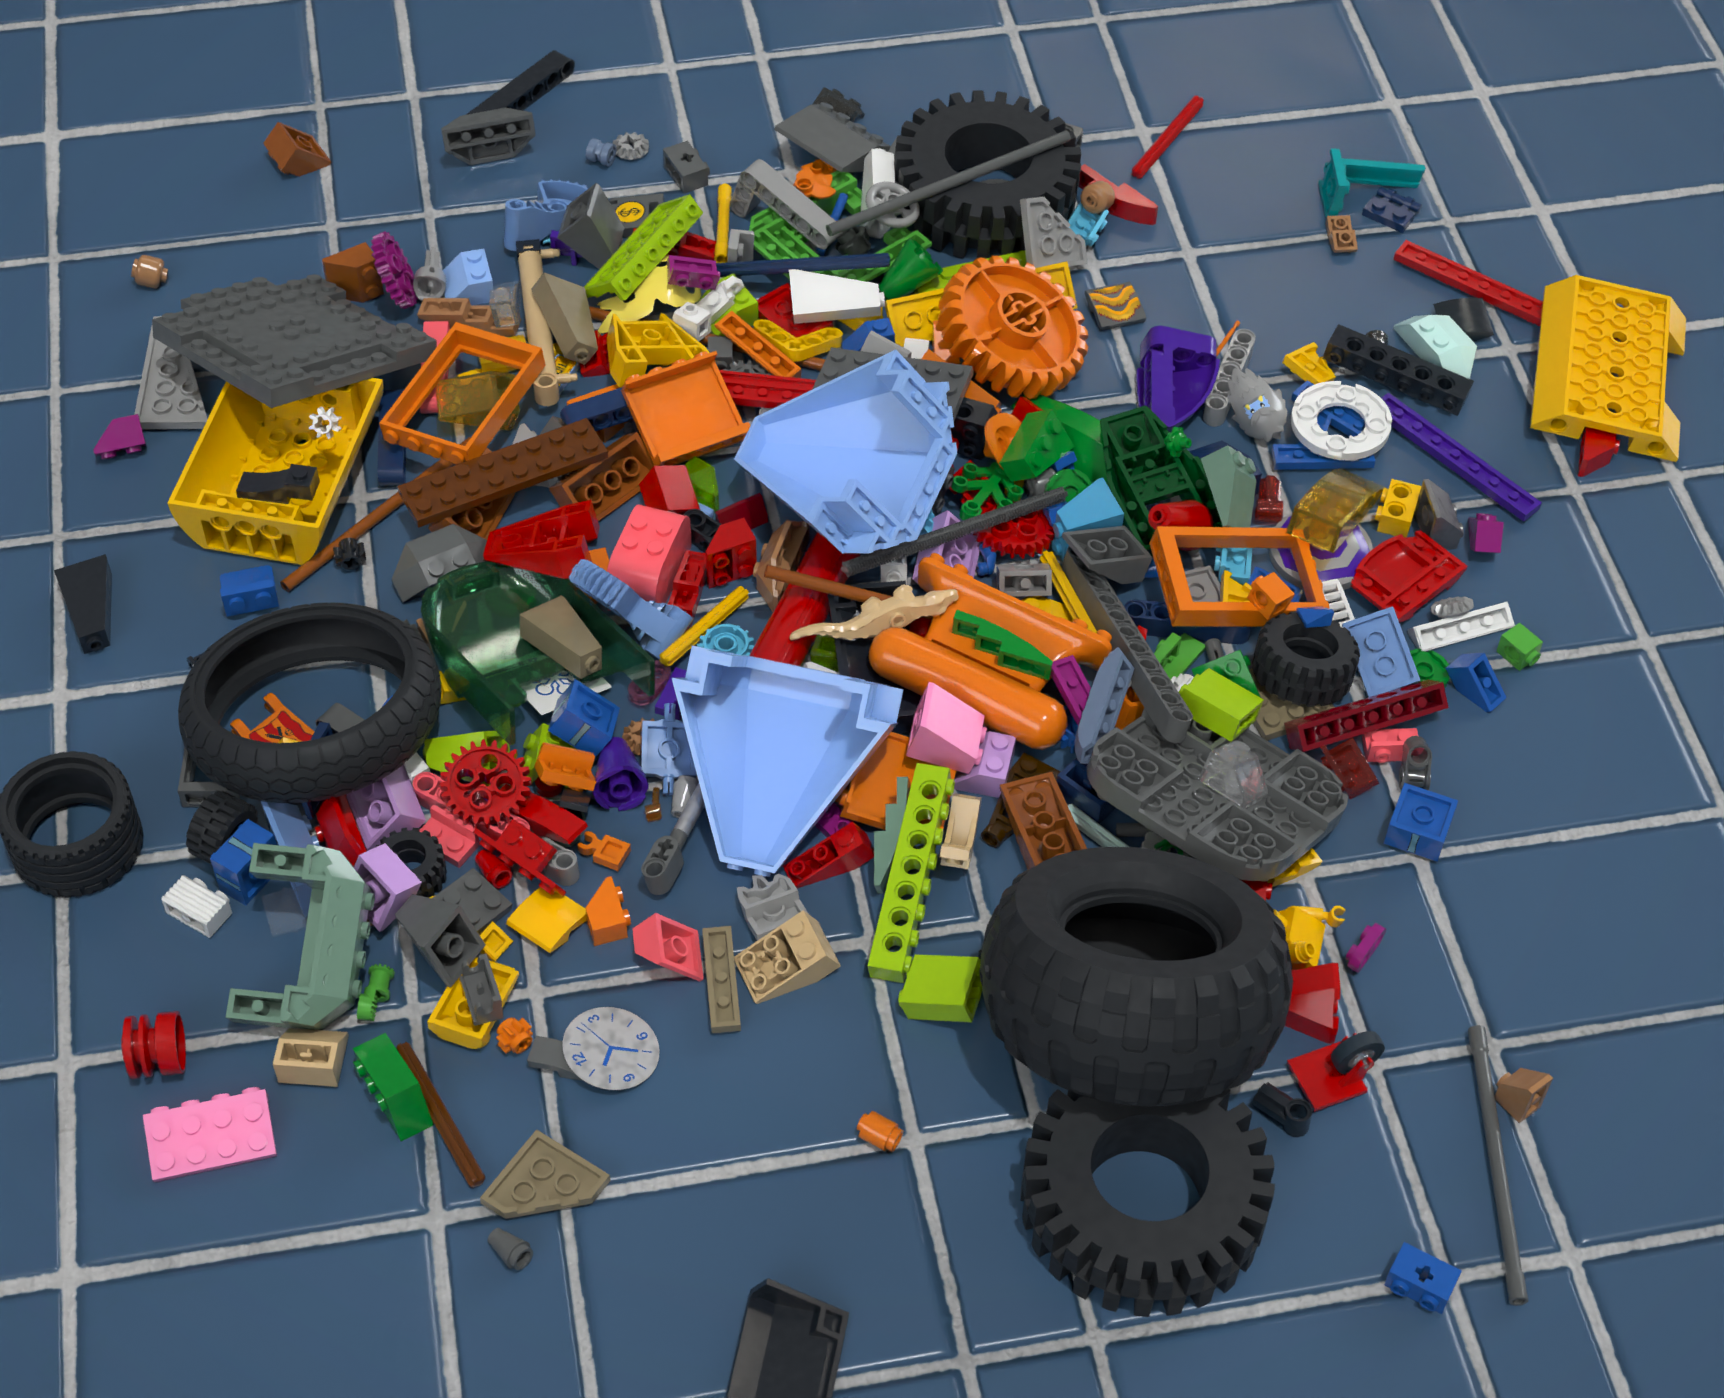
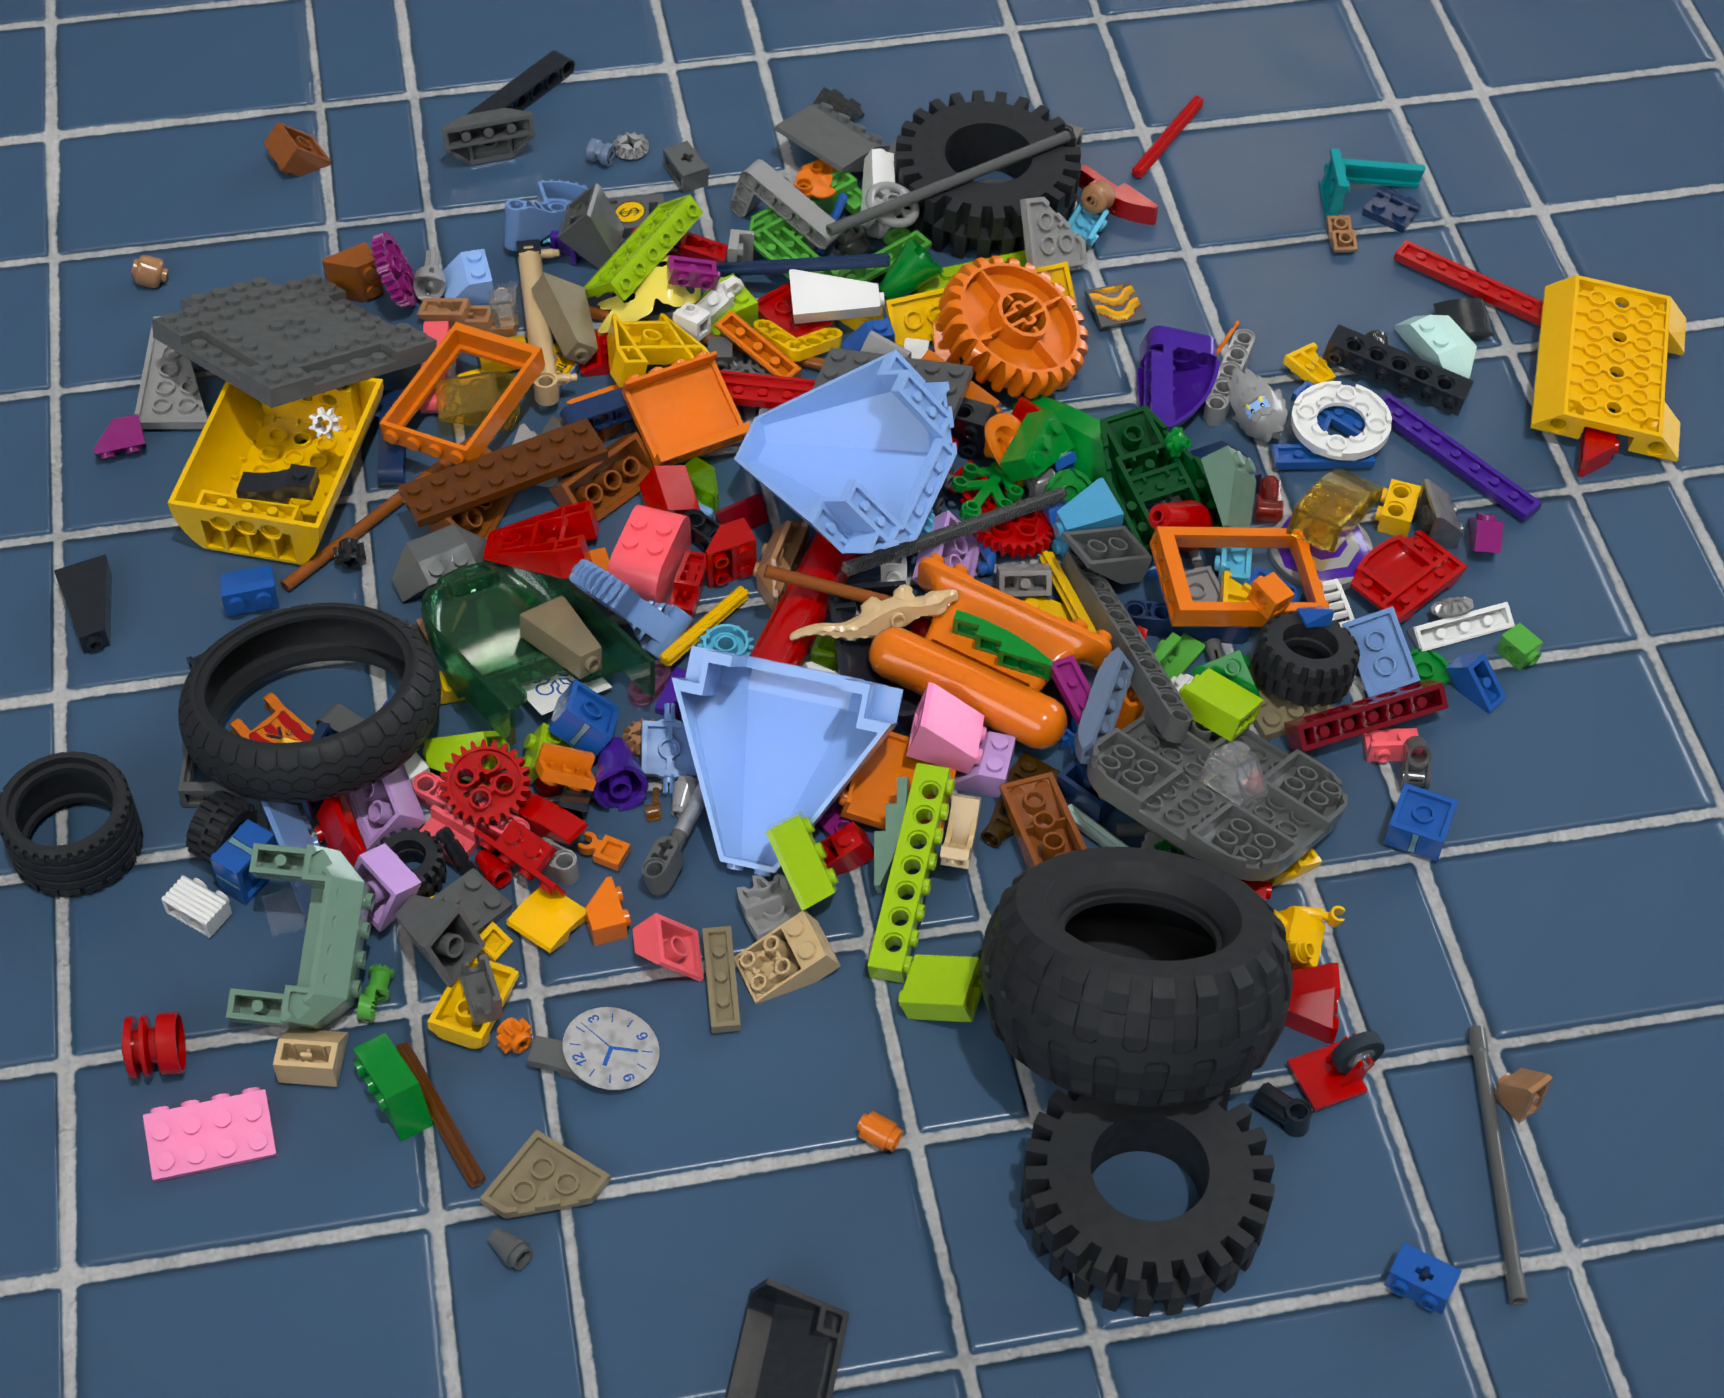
(455, 850): none -> black axle
(721, 246): yellow piece -> none
(802, 860): none -> lime slope
(1350, 767): clear red bracket -> none
(1370, 940): magenta plate -> none

